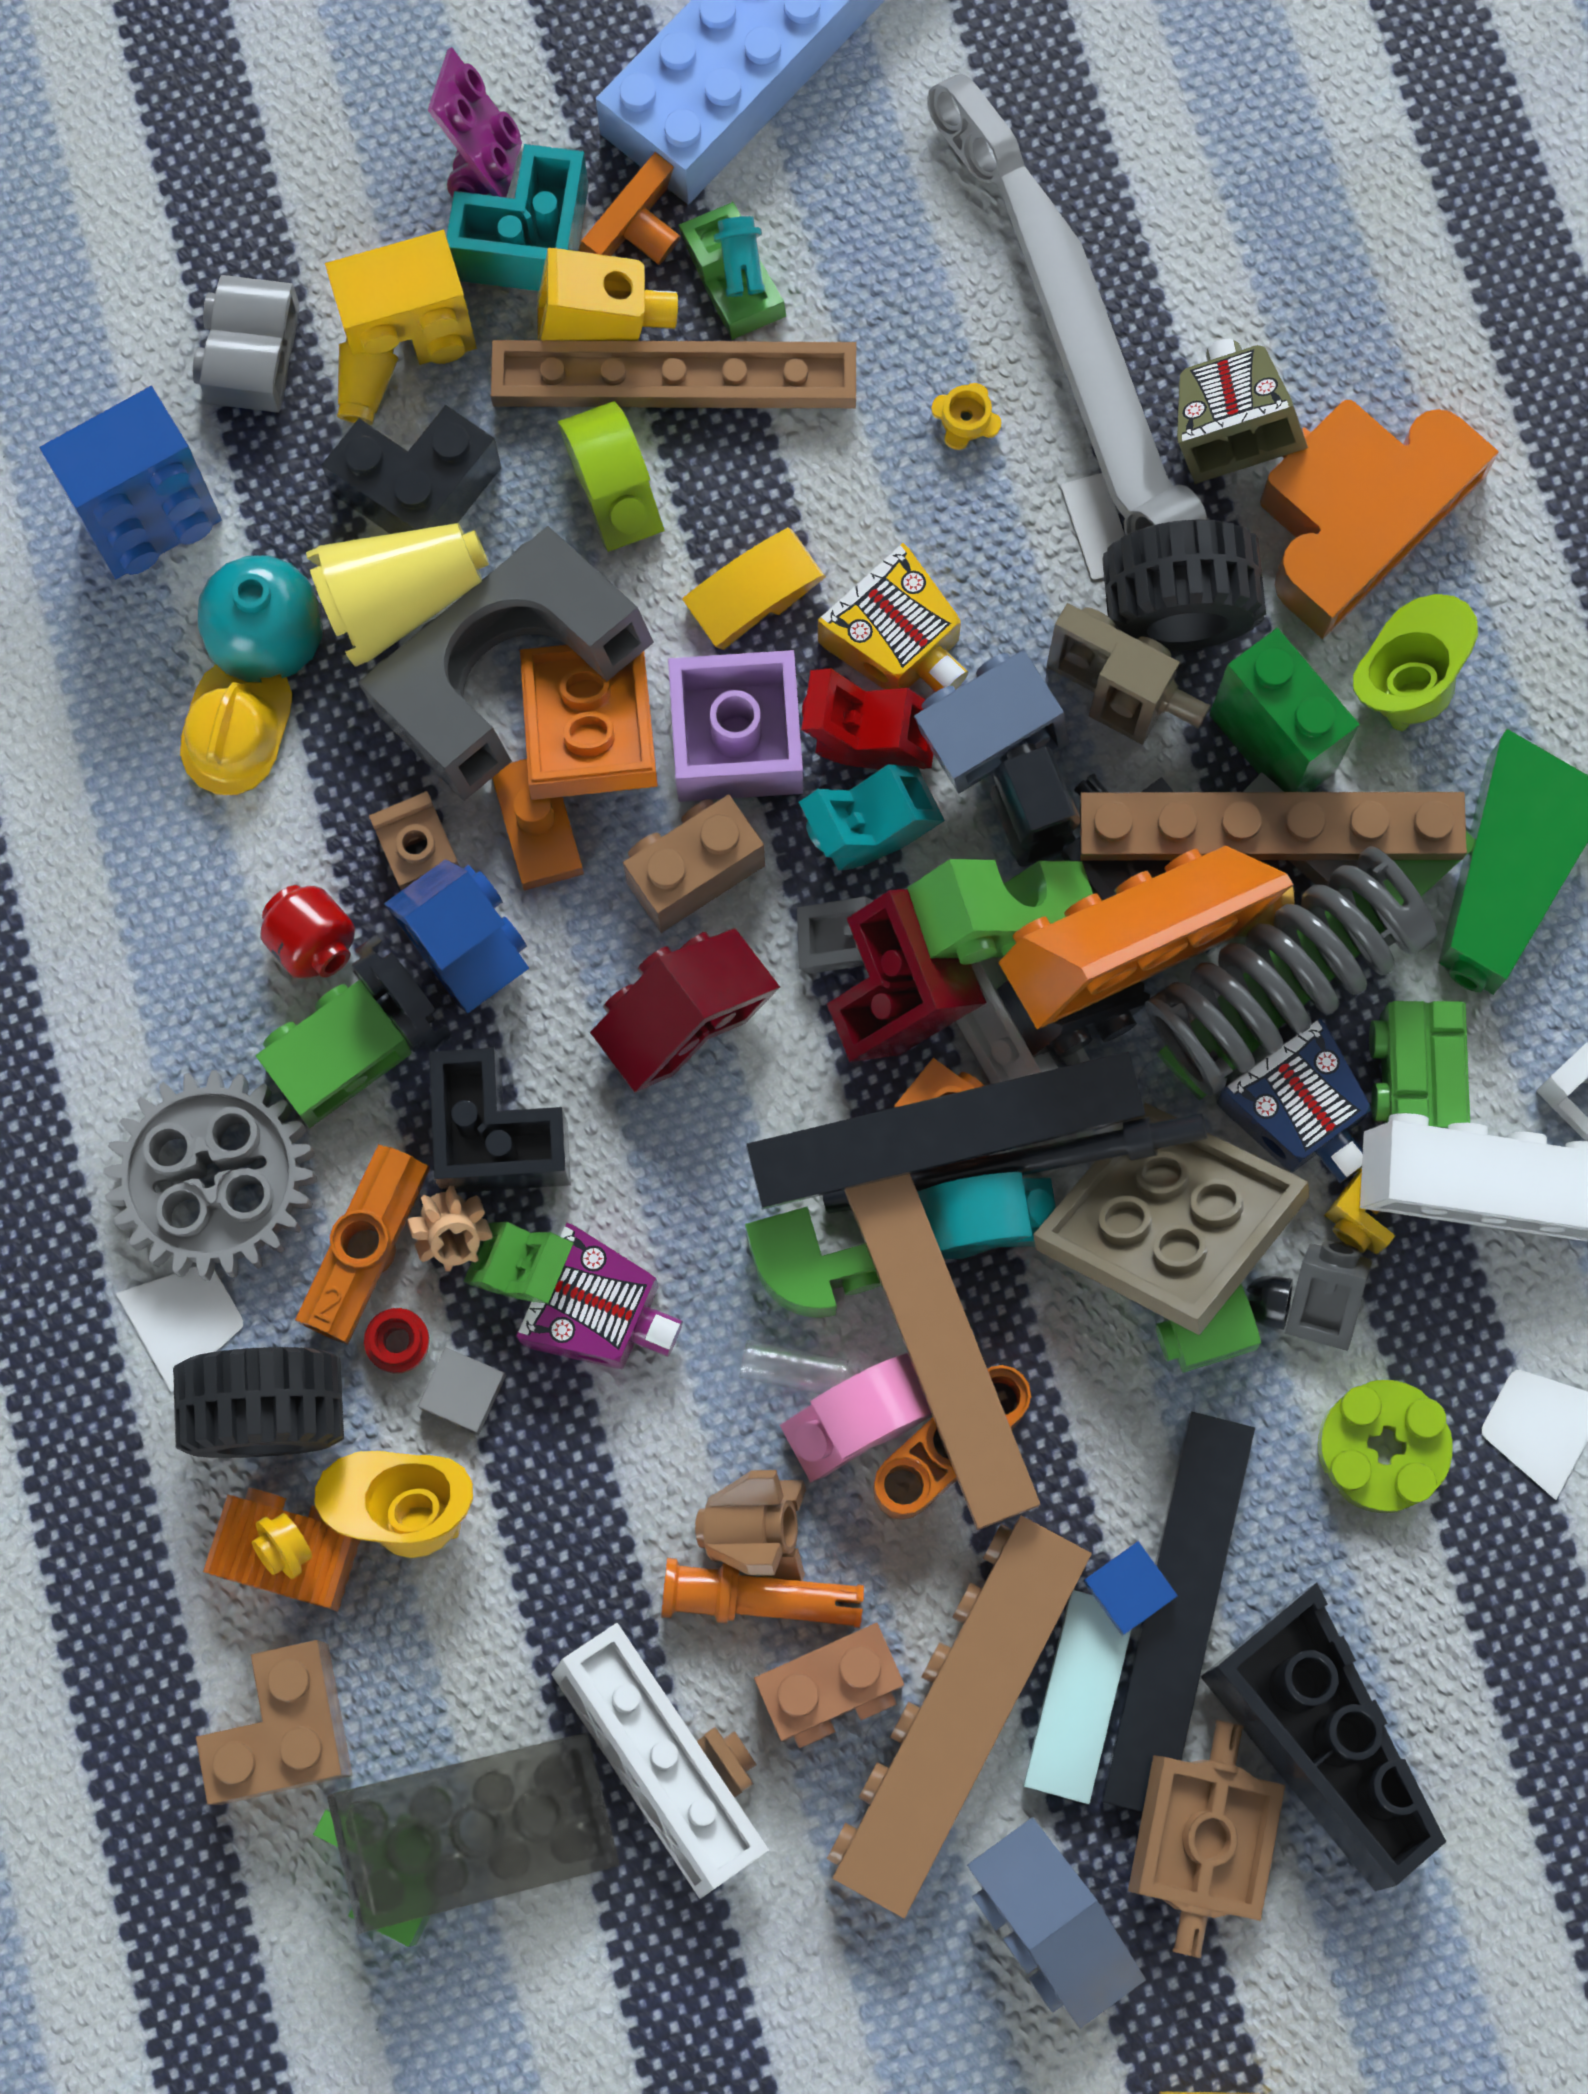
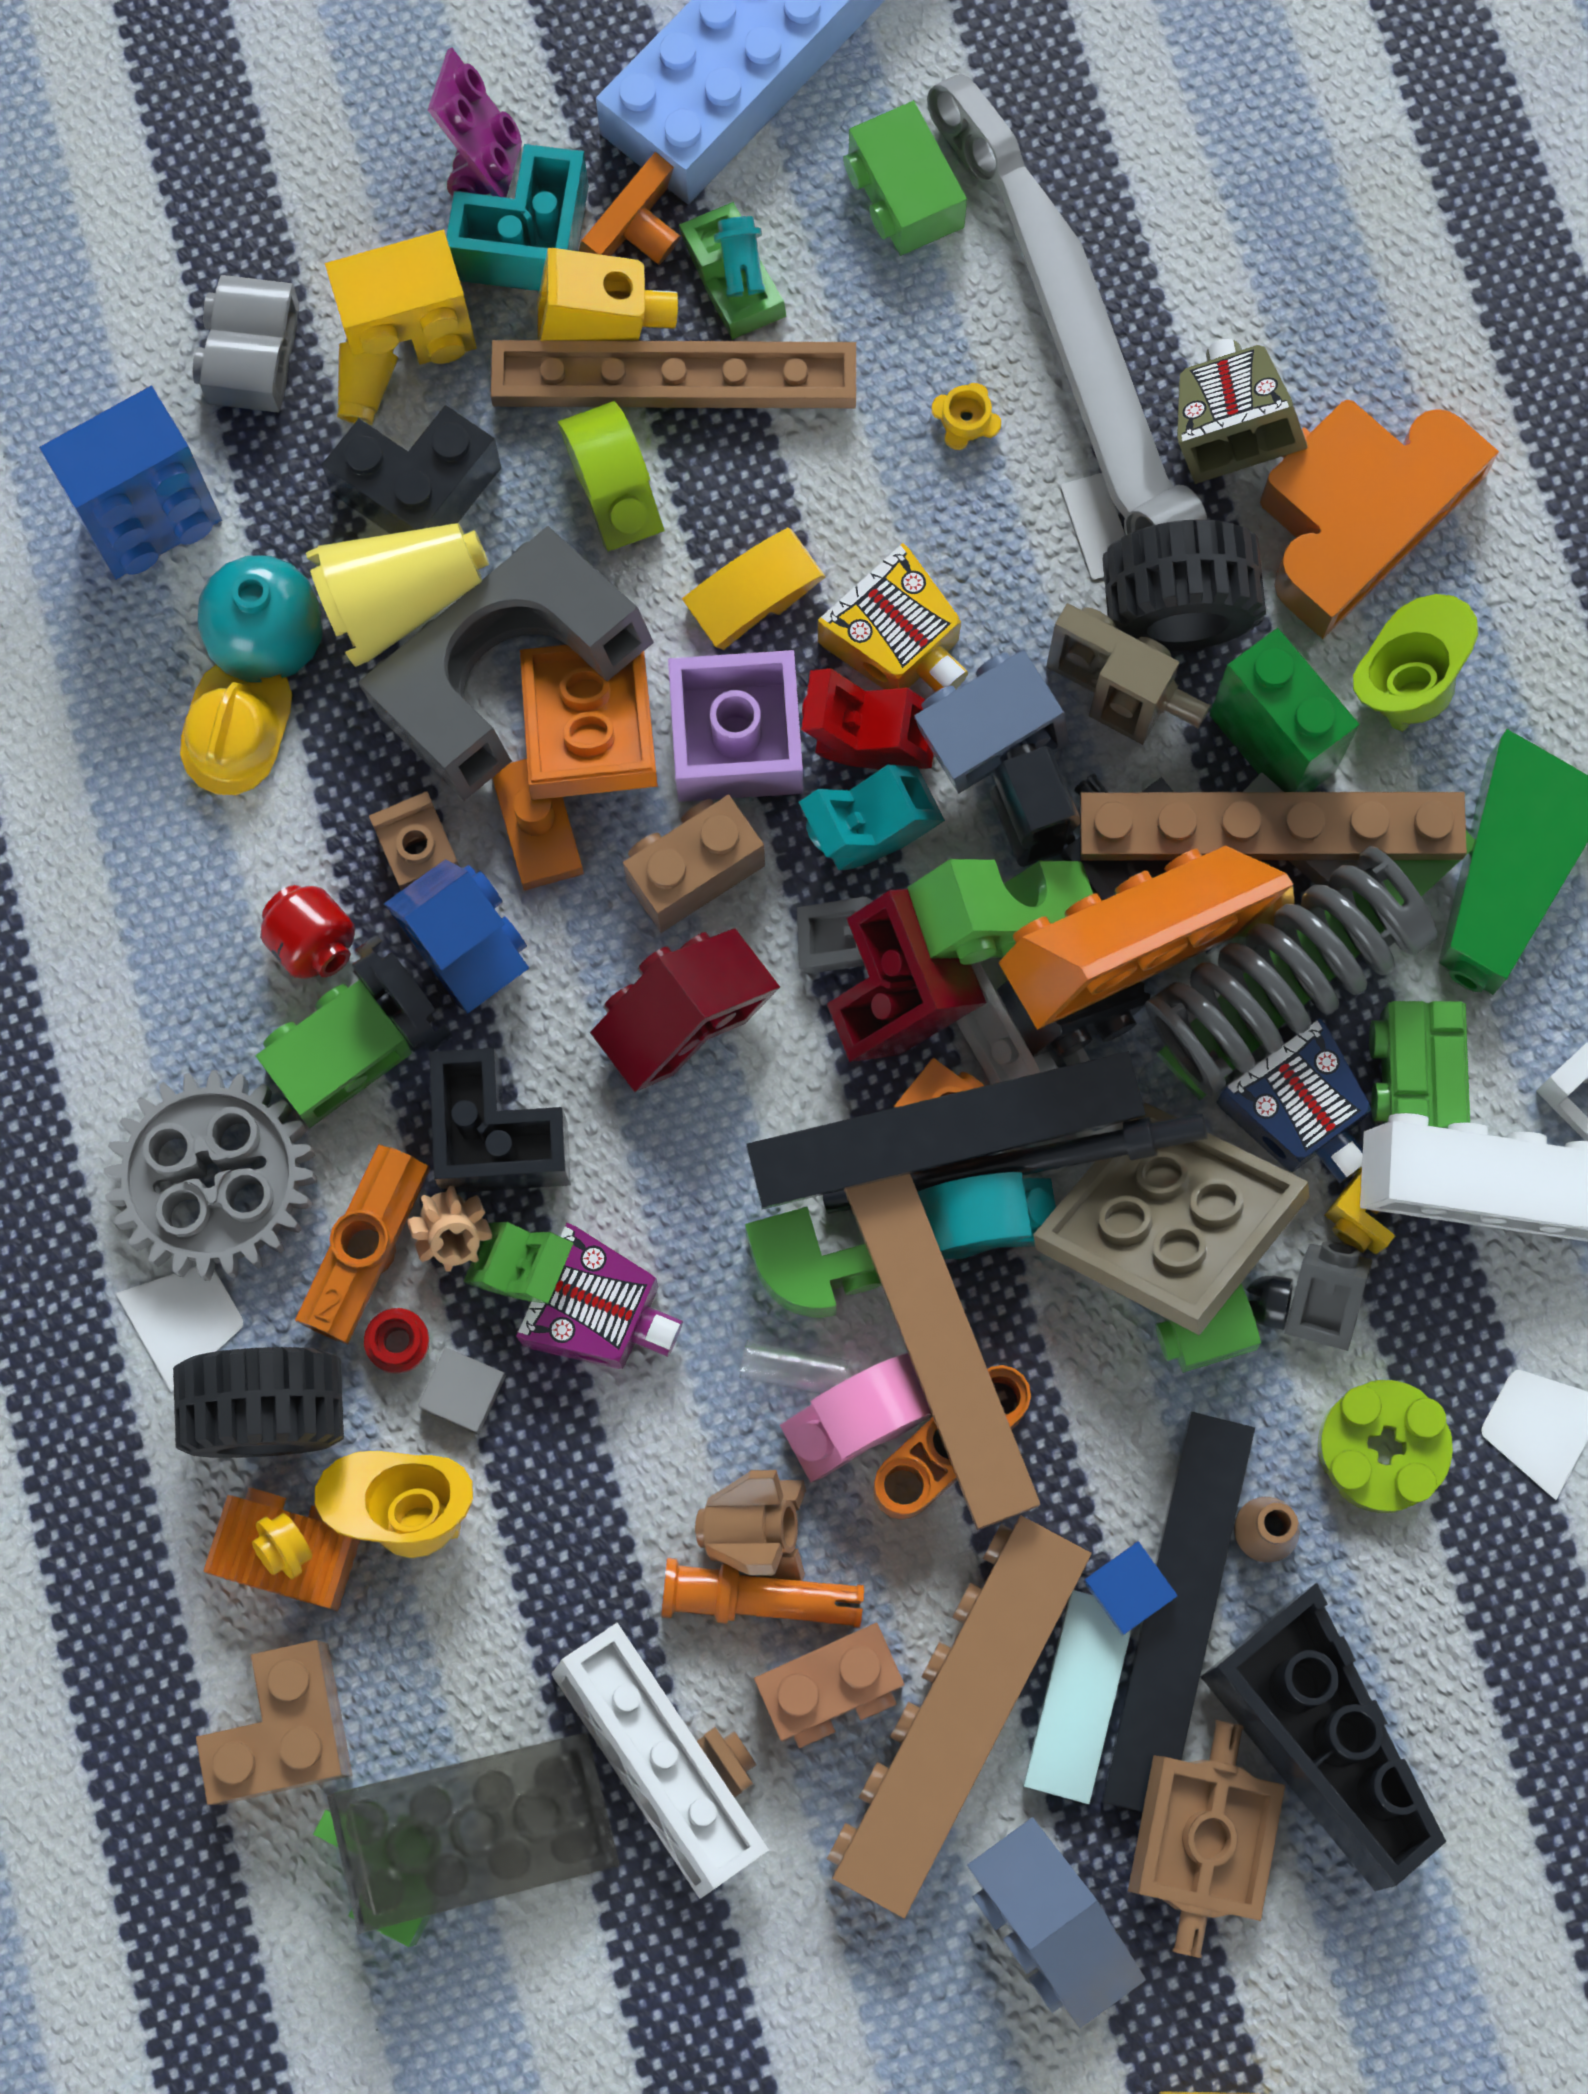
(905, 178): none -> bright green brick
(1254, 1537): none -> medium nougat cone

